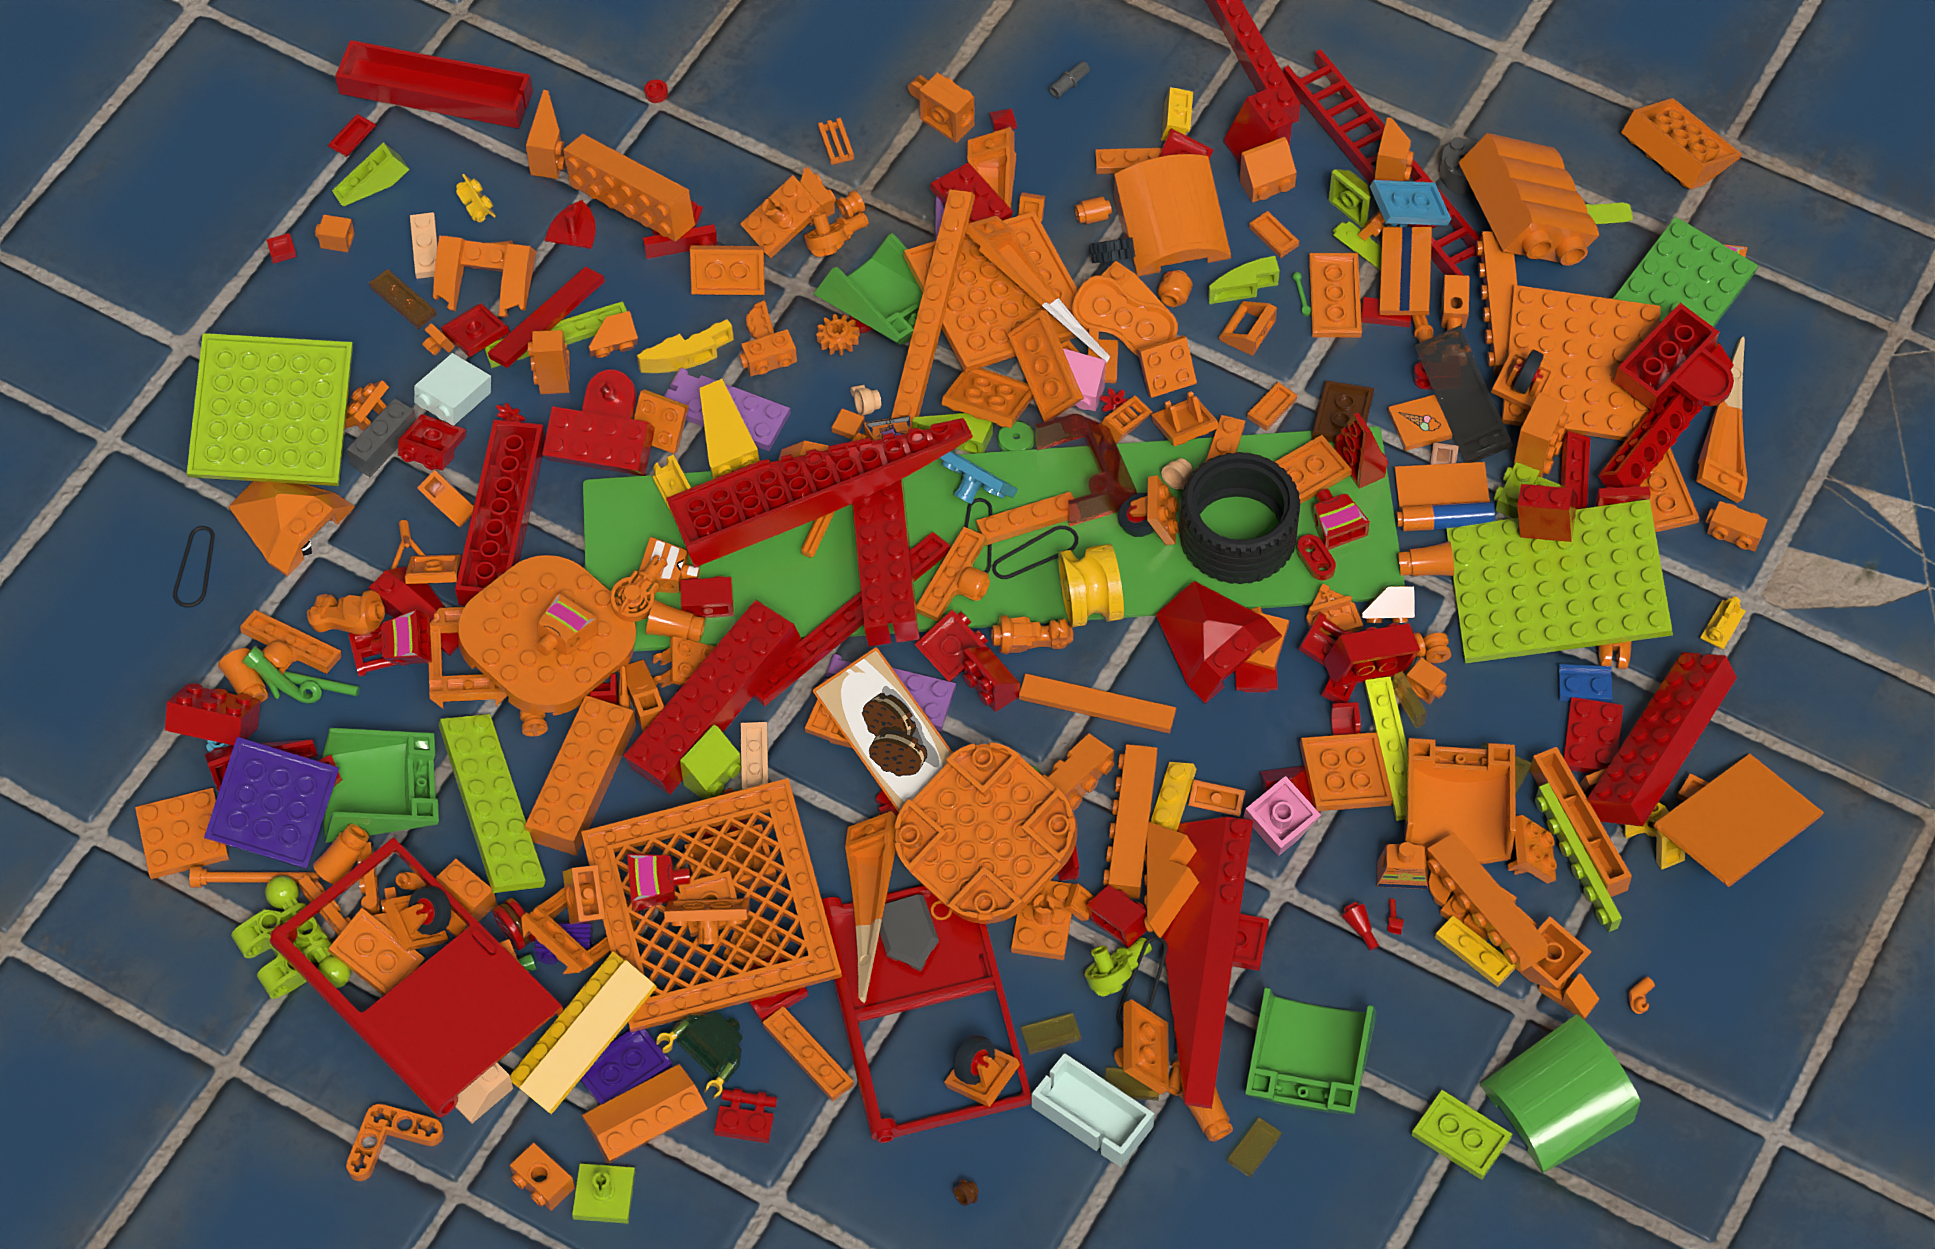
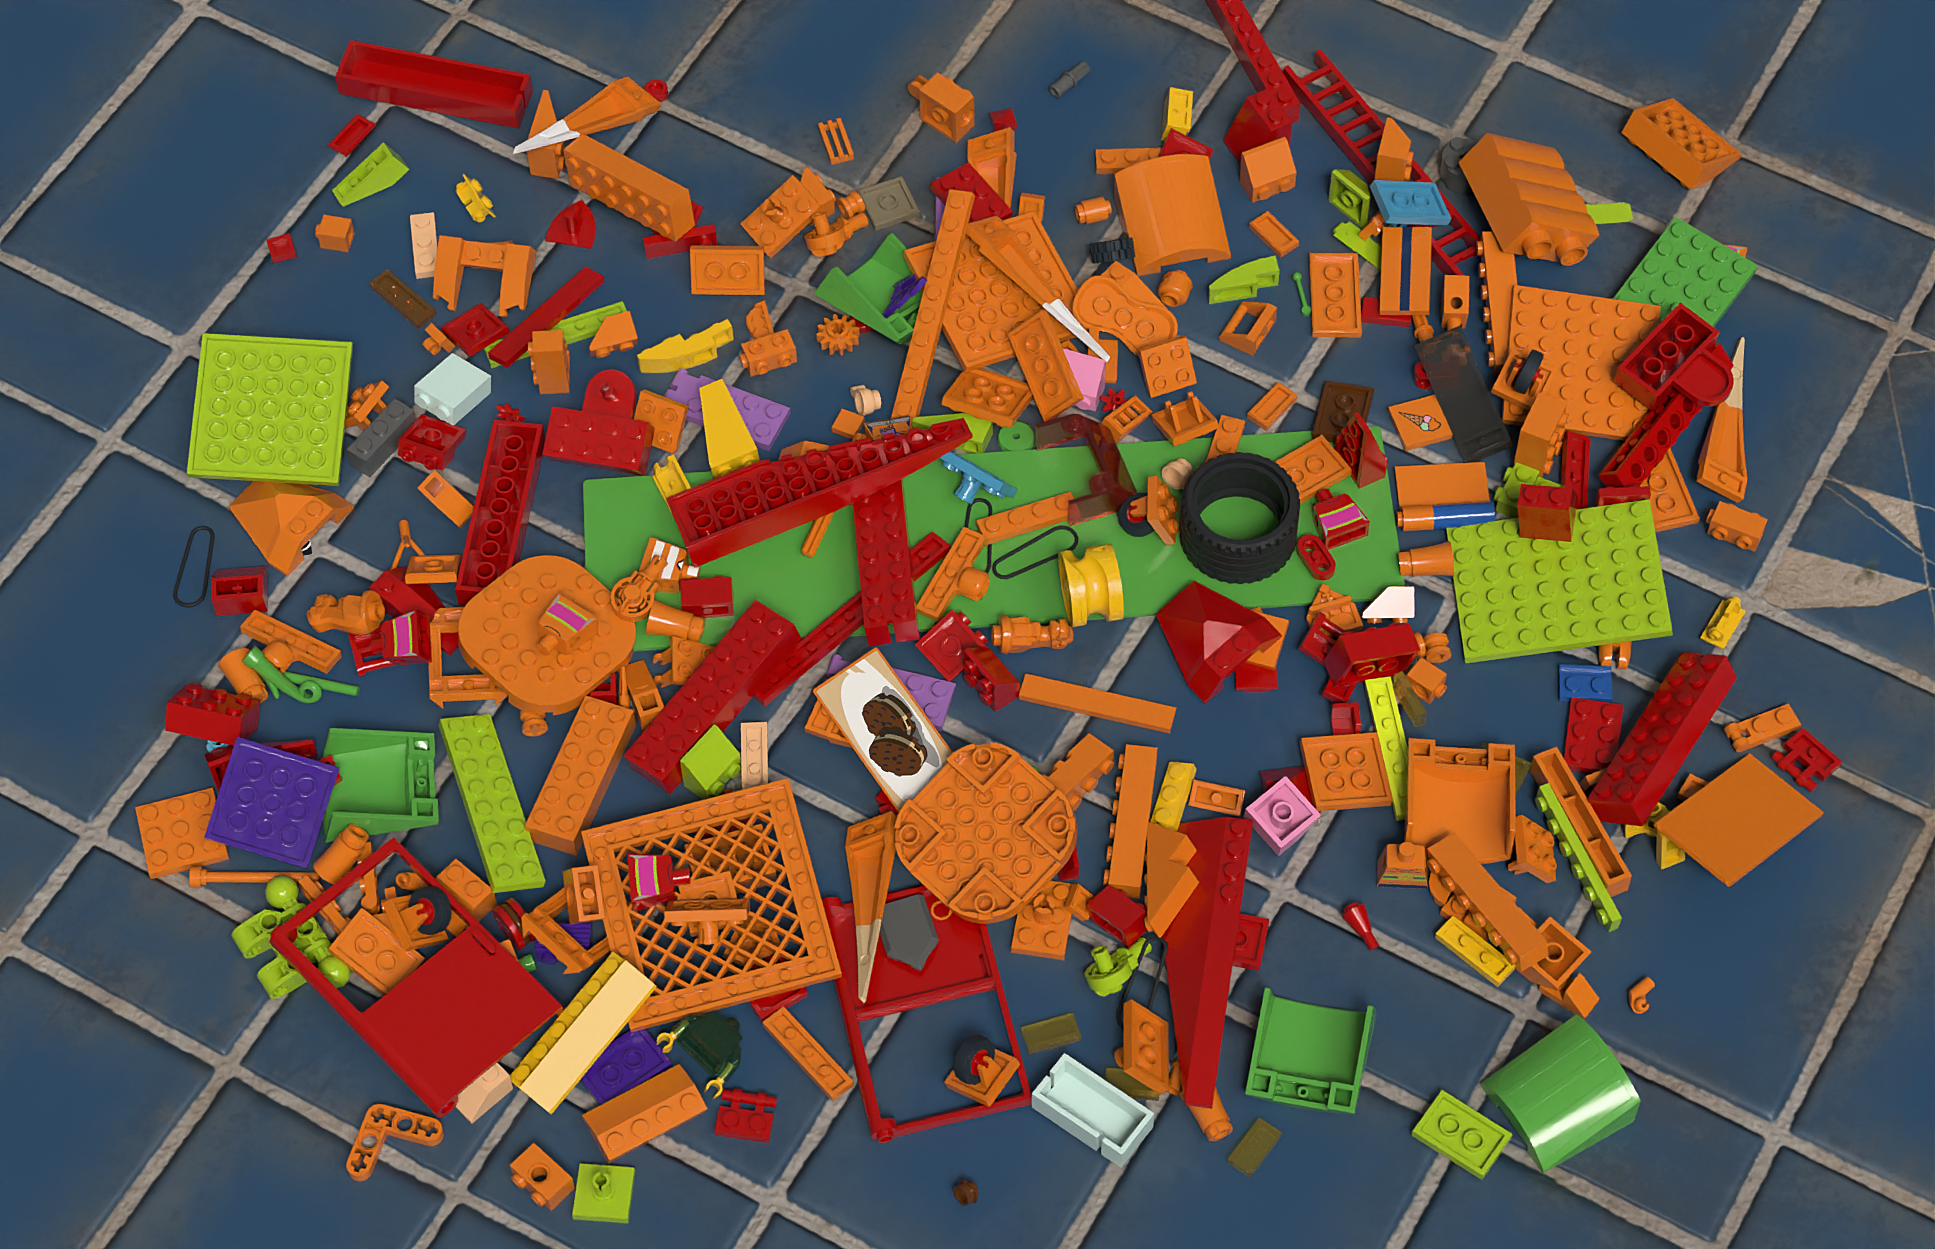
(240, 590): none -> red slope
(612, 107): none -> orange plate
(889, 203): none -> dark tan tile
(903, 291): none -> dark purple piece
(1395, 924): red hand -> none
(1444, 454): nougat slope -> none
(1763, 728): none -> orange plate
(1812, 755): none -> red plate

